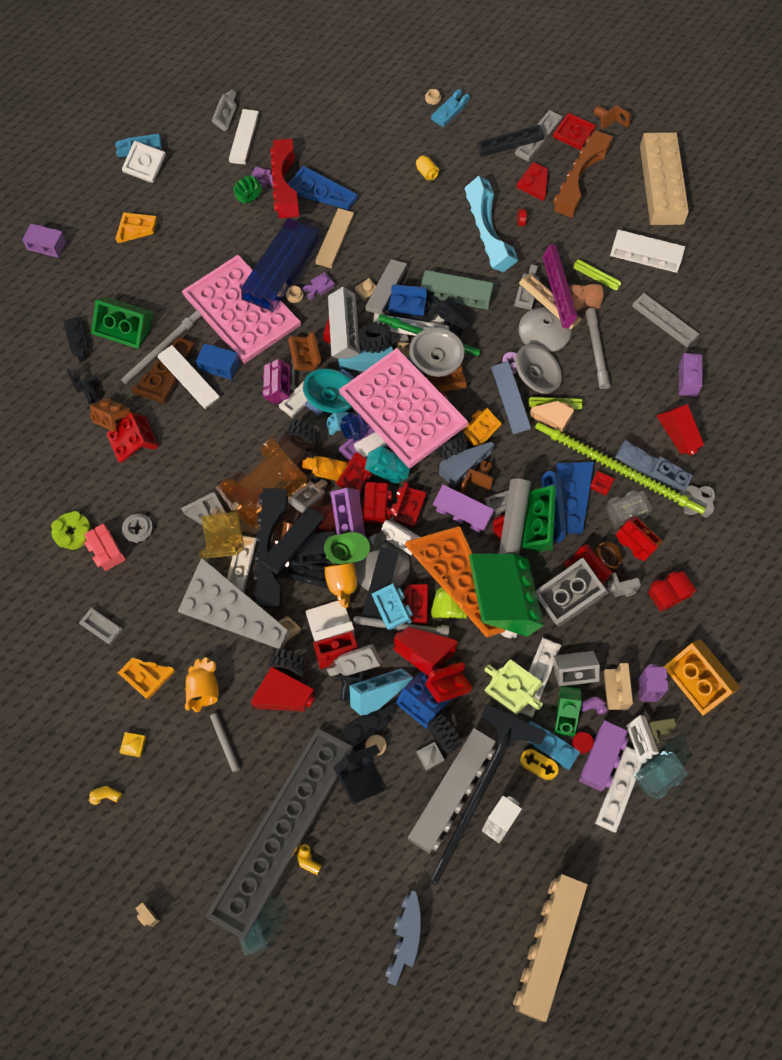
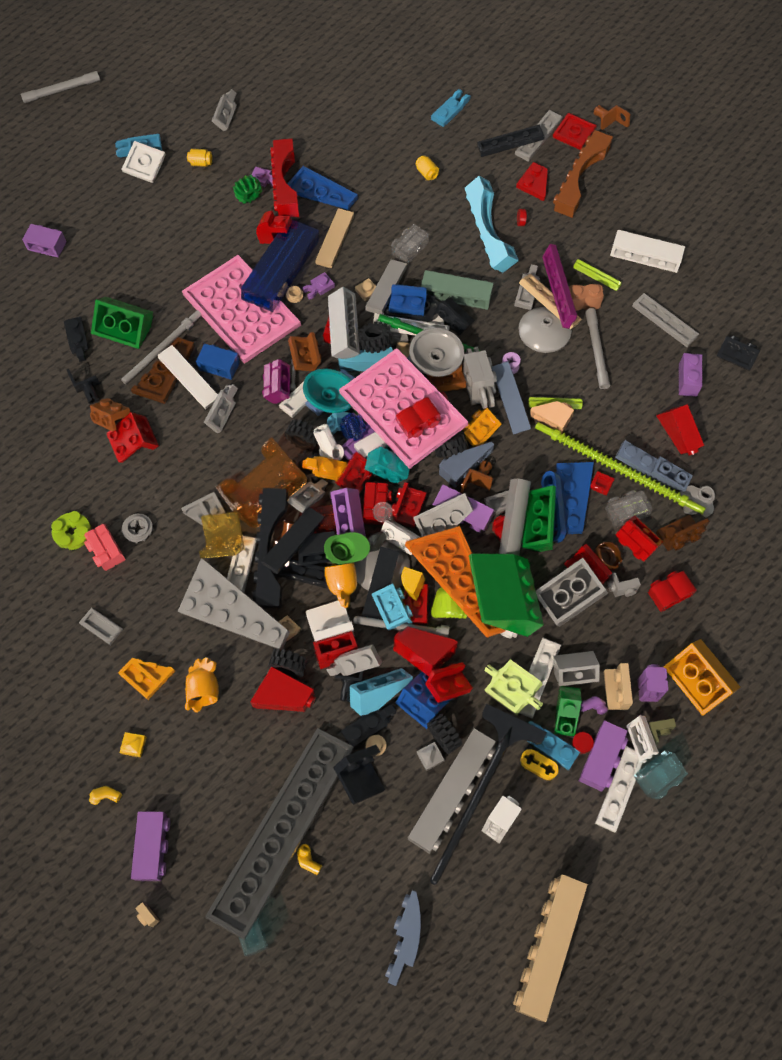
(36, 94): none -> light grey piece
(135, 226): light orange wing -> none
(150, 846): none -> medium lavender brick
(199, 157): none -> yellow brick
(221, 408): none -> light grey hinge
(224, 742): light grey bar -> none
(244, 136): white tile -> none
(272, 225): none -> red brick
(327, 443): none -> white piece
(382, 511): none -> clear tile
(410, 244): none -> clear brick
(412, 582): none -> yellow brick
(418, 417): none -> red brick
(433, 97): tan plate -> none
(444, 516): none -> light grey wing
(479, 377): none -> light grey brick
(538, 369): light grey dish -> none
(664, 179): tan brick -> none
(681, 531): none -> reddish brown bracket
(738, 352): none -> black bracket

